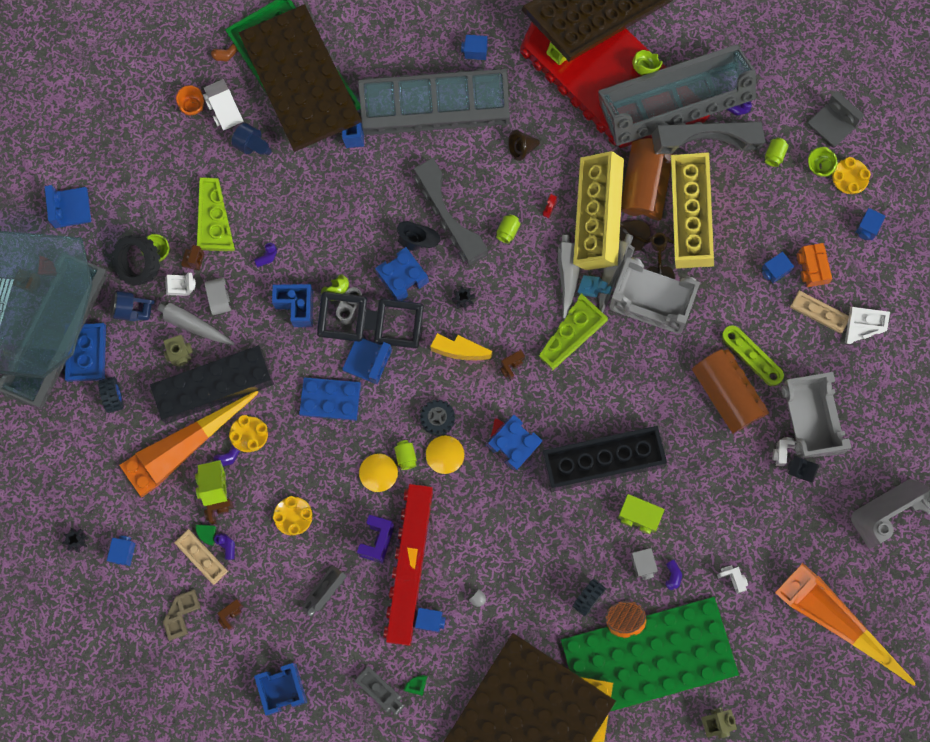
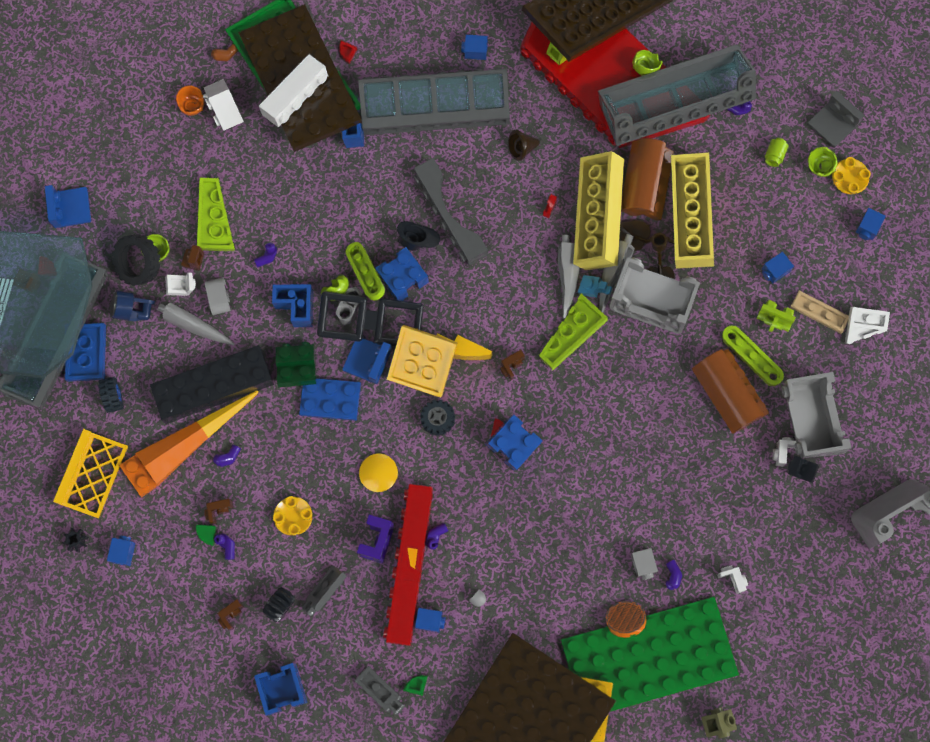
(73, 472): none -> yellow fence
(174, 621): dark tan tile -> none
(177, 350): olive brick -> none
(201, 557): tan tile -> none
(211, 483): lime brick -> none
(248, 139): dark blue piece -> none
(248, 434): yellow dish -> none
(278, 604): none -> black gear
(293, 90): none -> white brick
(296, 365): none -> dark green plate
(347, 51): none -> red tile
(365, 271): none -> lime plate
(405, 455): lime brick -> none
(422, 361): none -> yellow plate
(434, 534): none -> dark purple arm
(445, 454): yellow dish -> none
(464, 303): black gear -> none
(508, 228): lime brick -> none
(589, 597): black wheel -> none
(604, 458): black brick -> none
(641, 514): lime brick -> none
(743, 136): dark grey arch -> none
(775, 317): none -> lime hips
(814, 265): orange brick -> none
(814, 599): orange plate -> none

